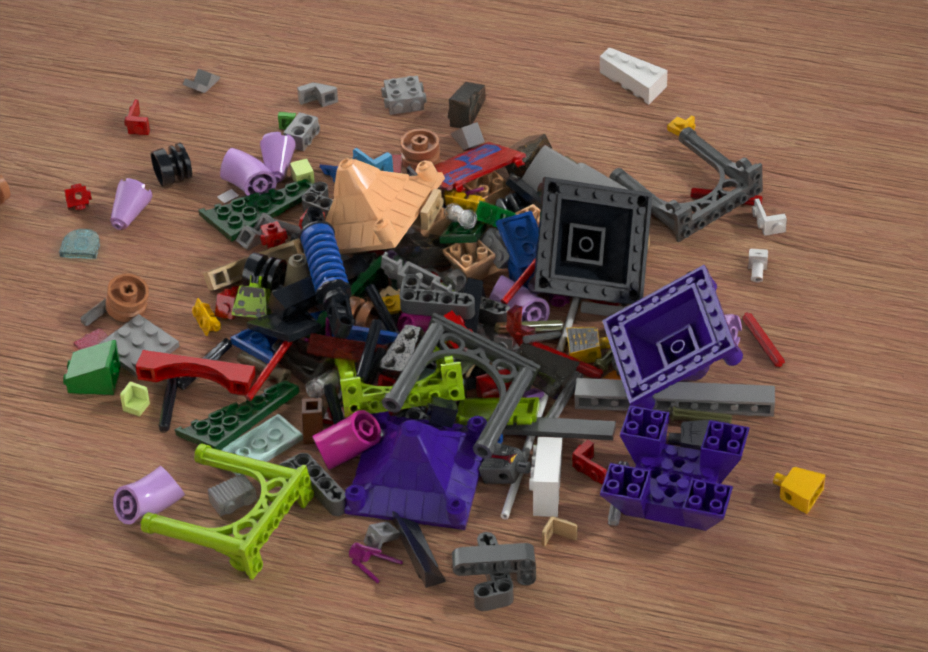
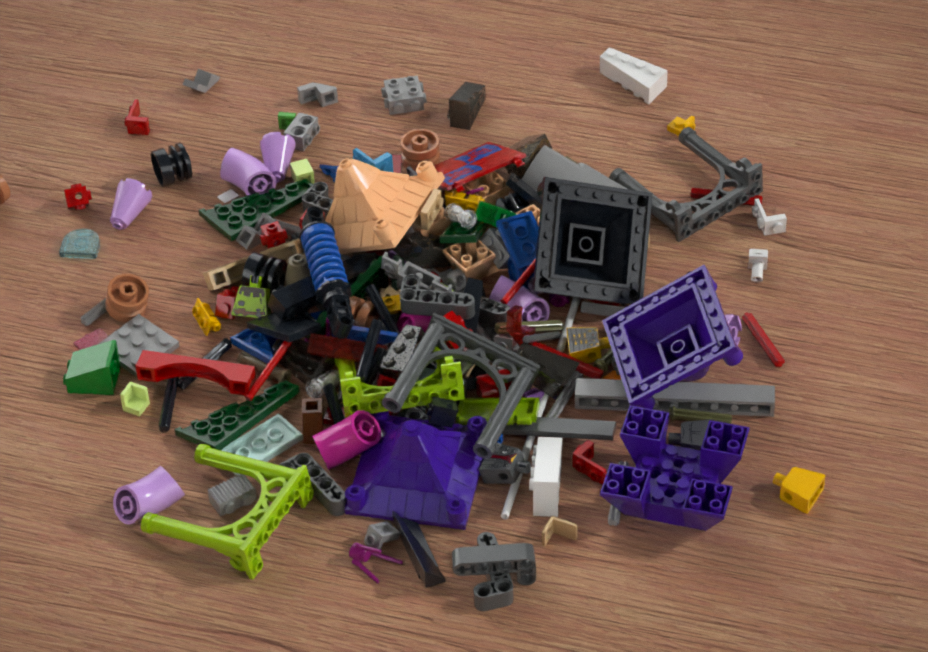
(468, 136): light grey slope -> none

